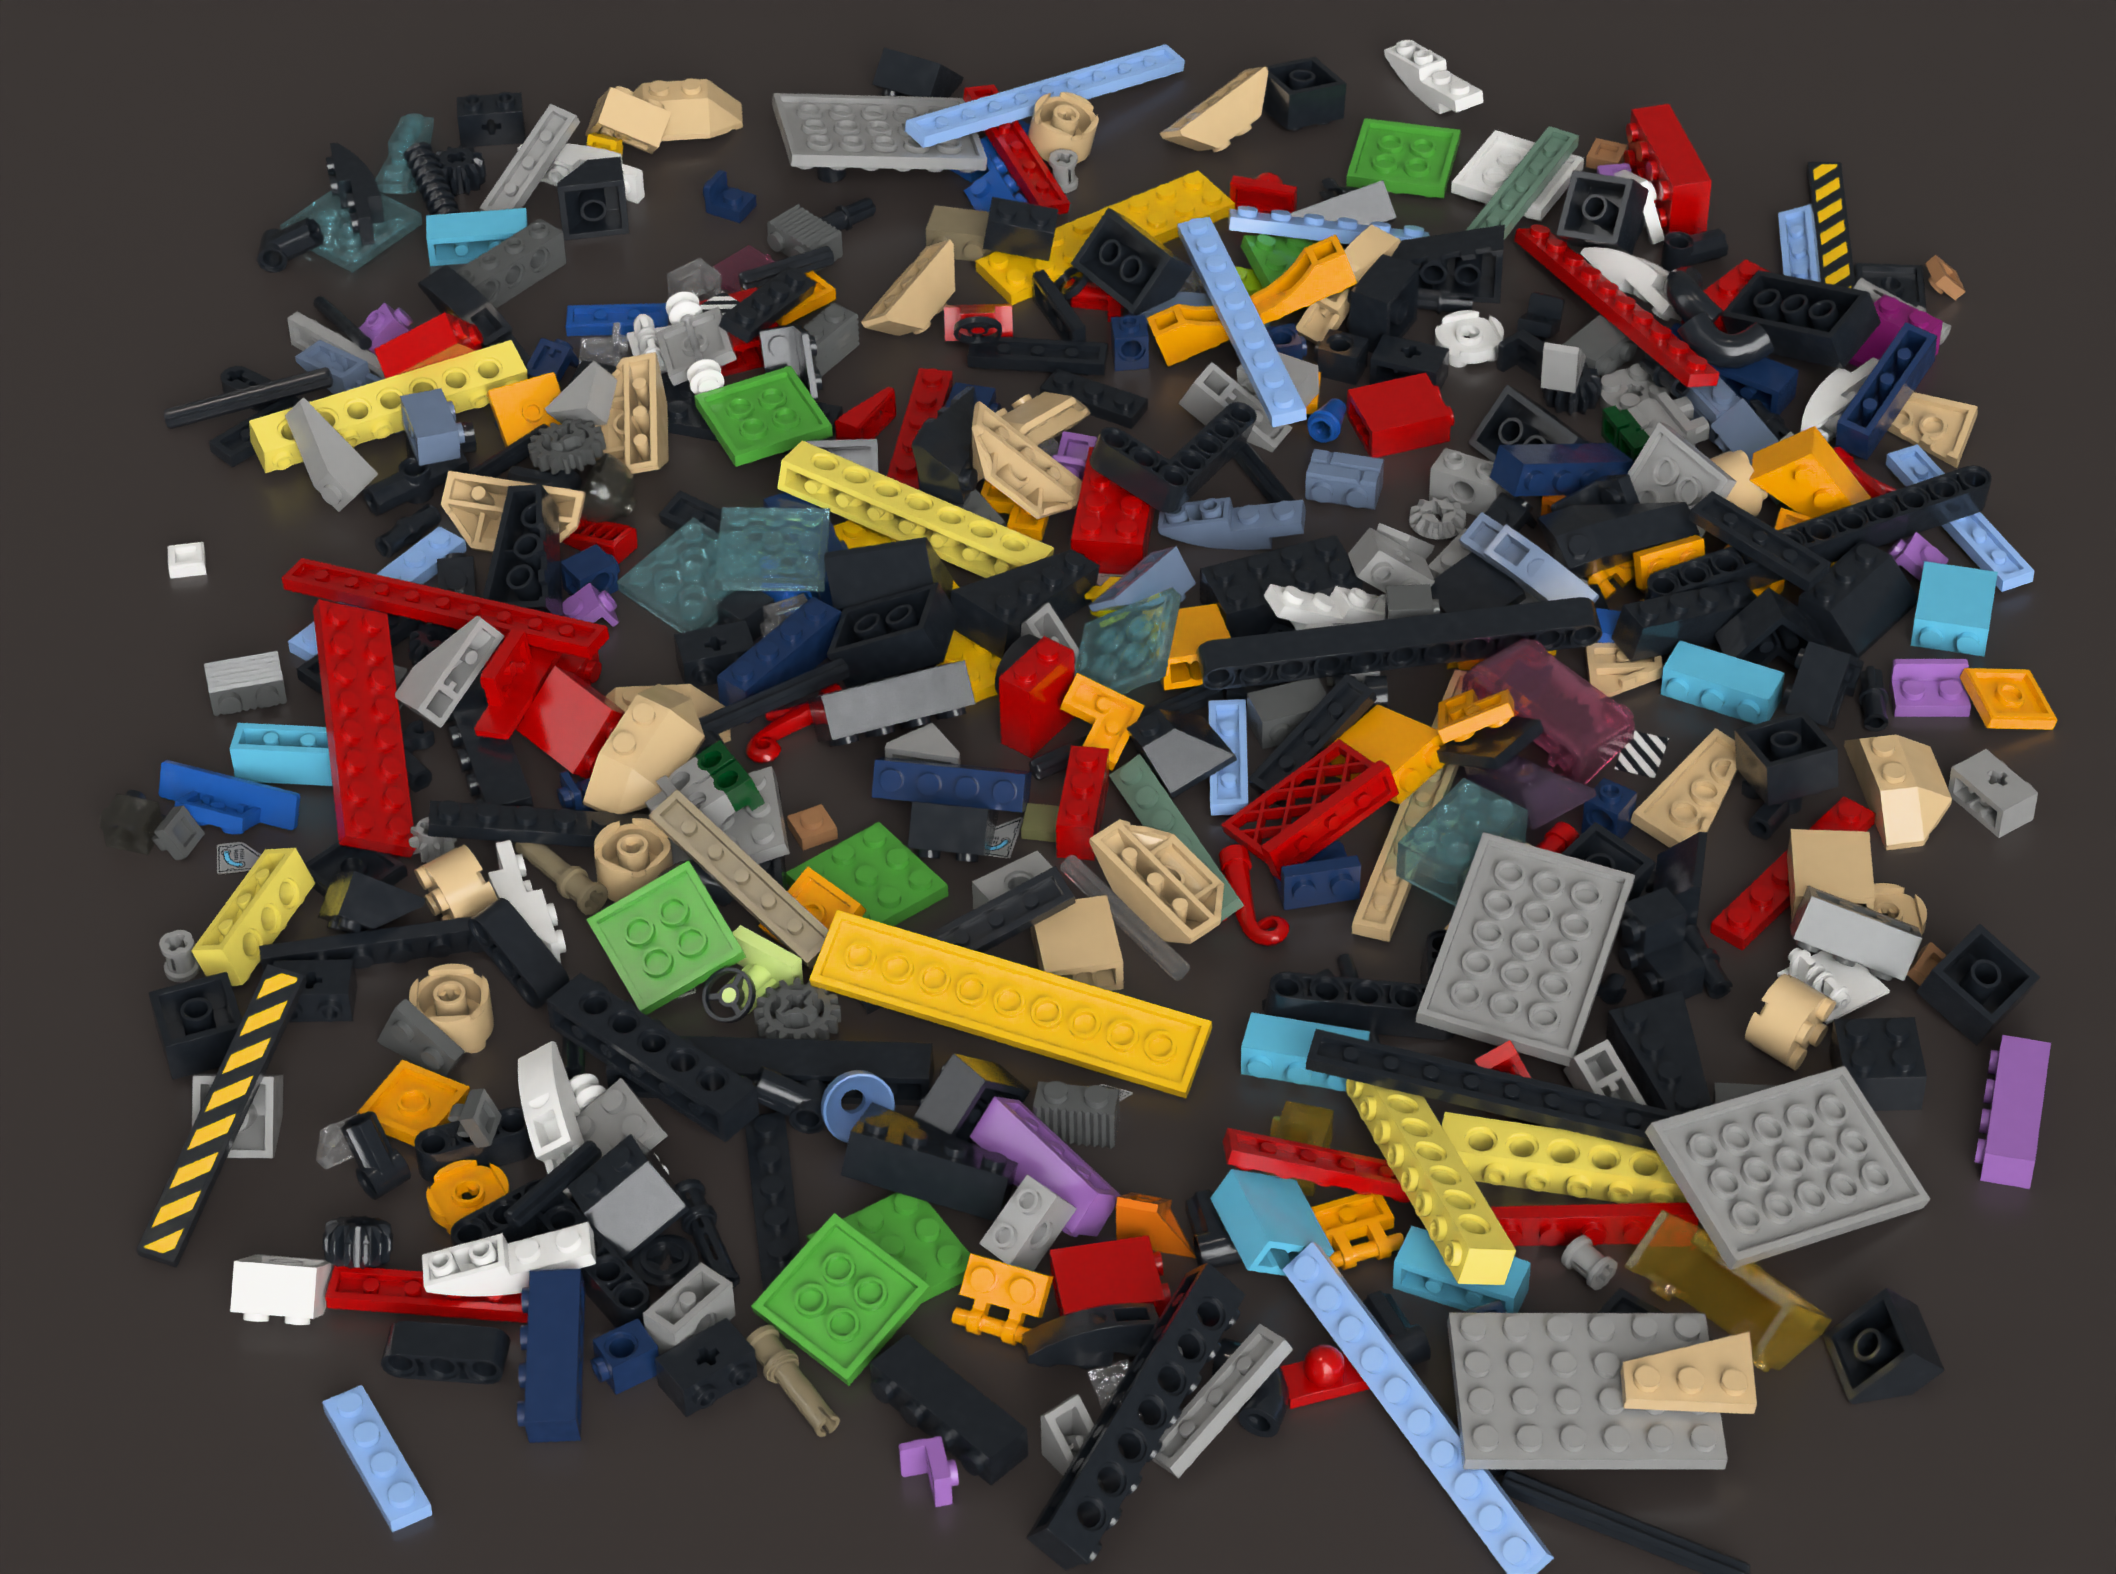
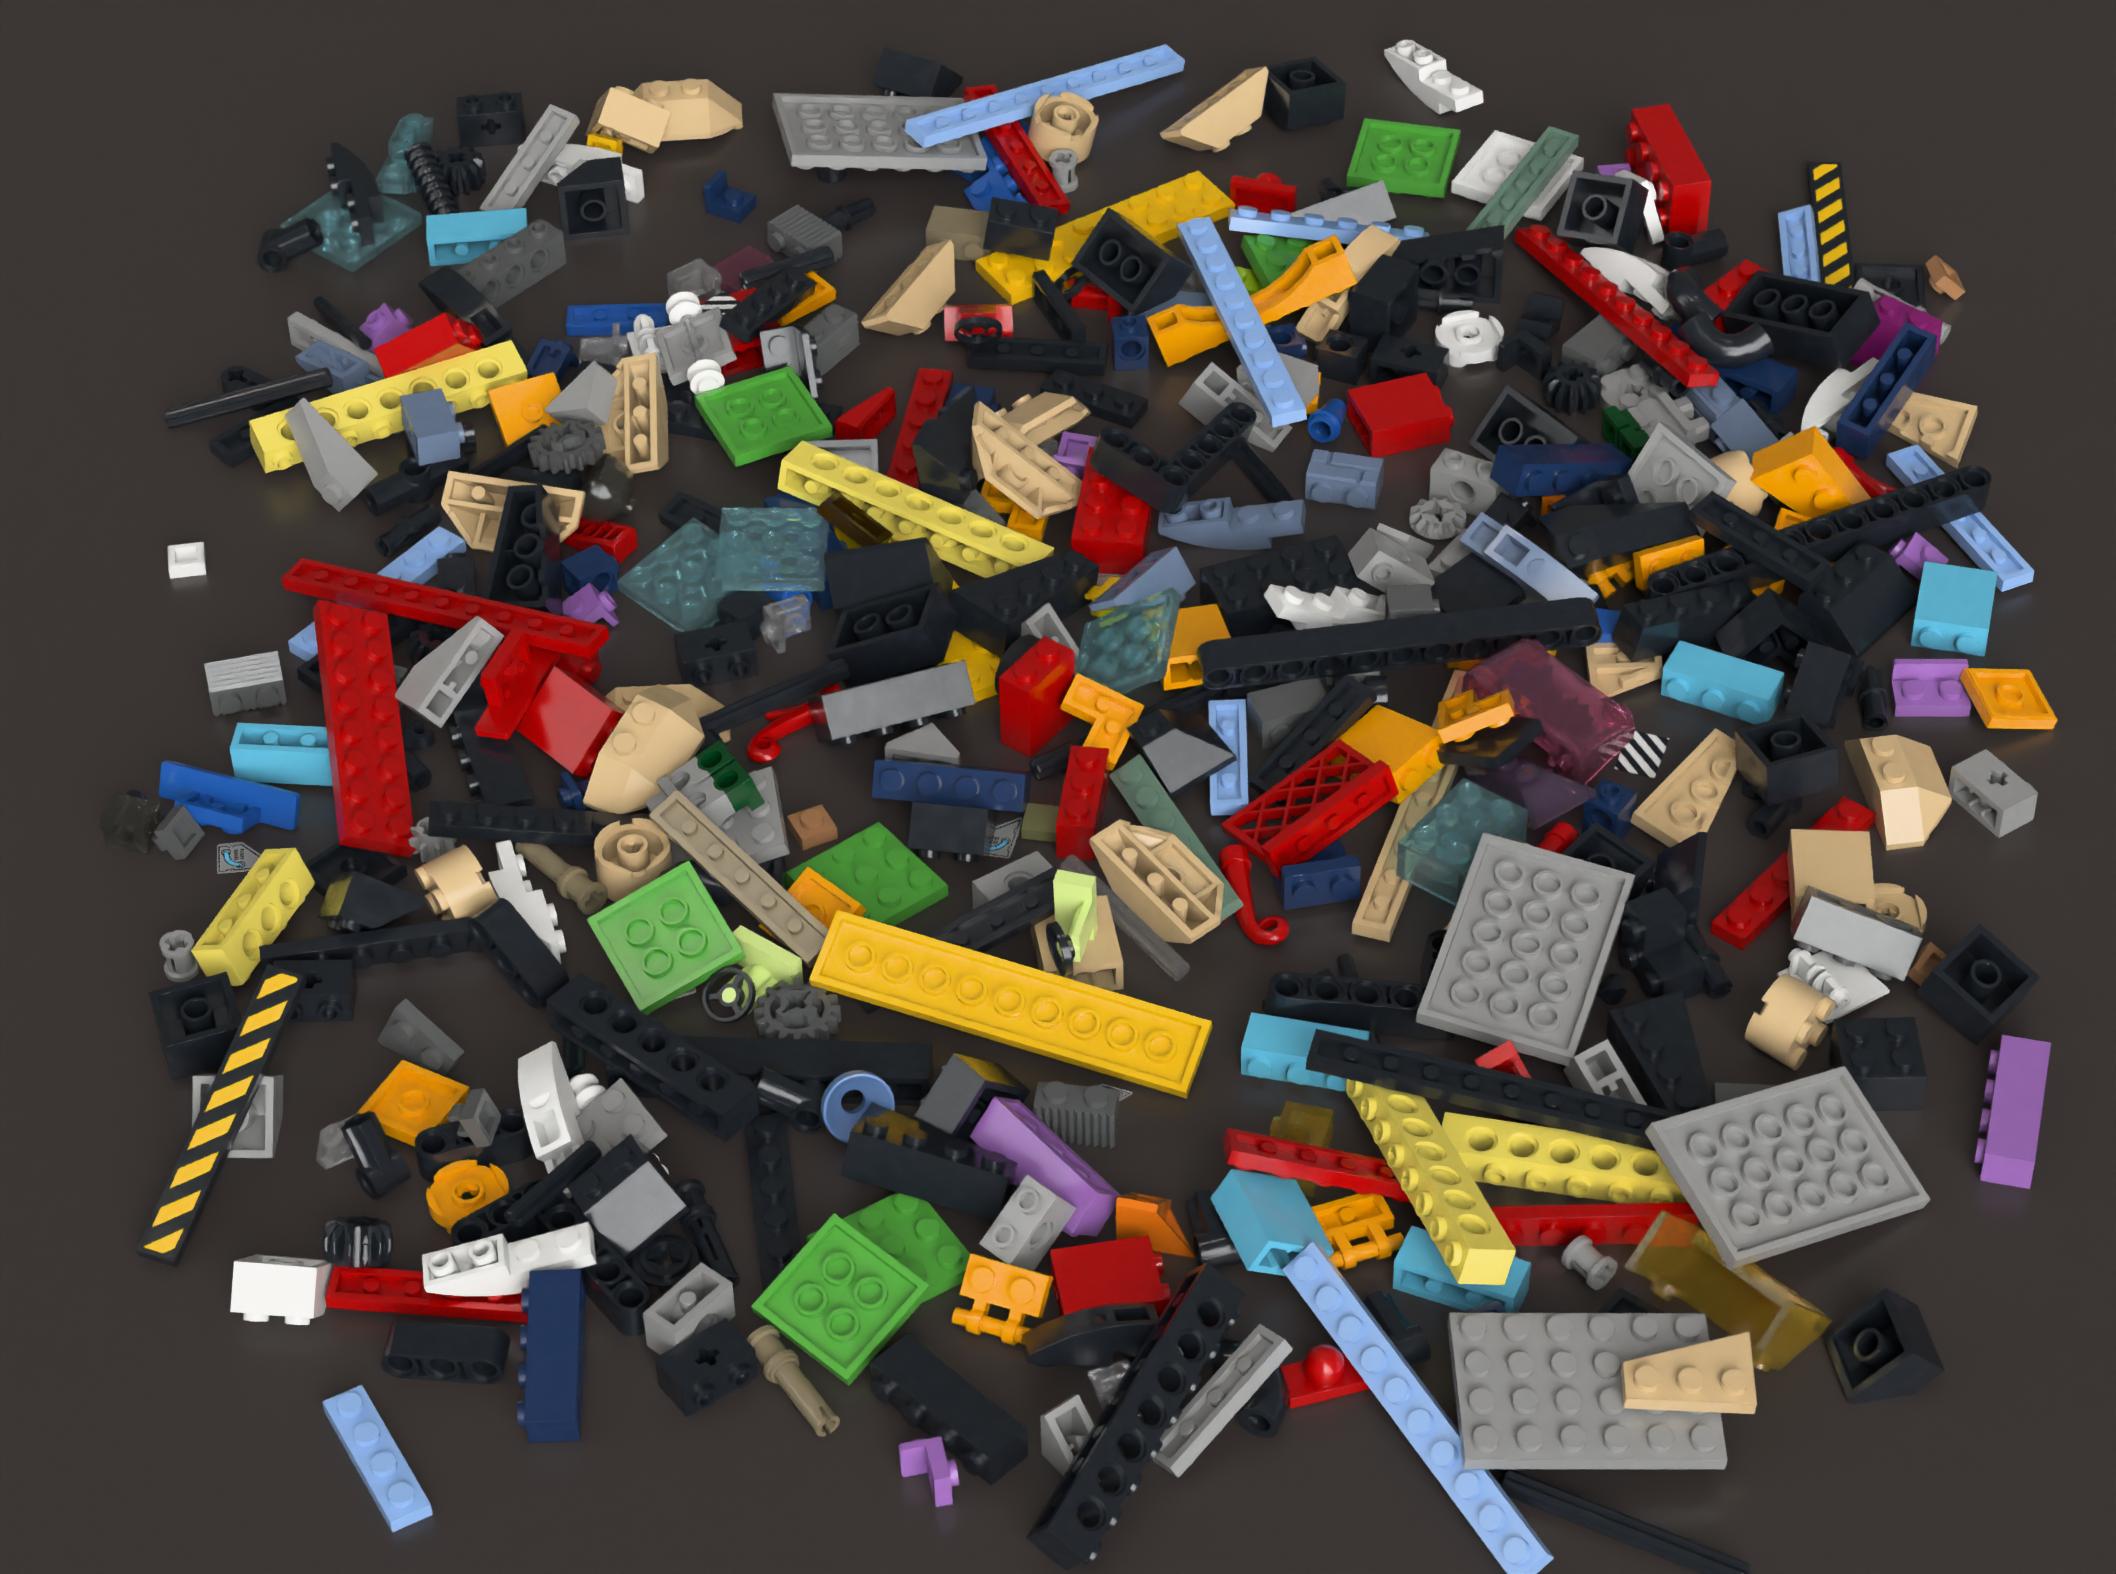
(456, 1004): tan brick -> none
(625, 1356): dark blue brick -> none
(785, 652): dark blue brick -> none
(853, 521): none -> dark brown tile
(1074, 919): none -> yellowish green piece
(1561, 367): light grey slope -> none
(1605, 153): medium nougat plate -> none

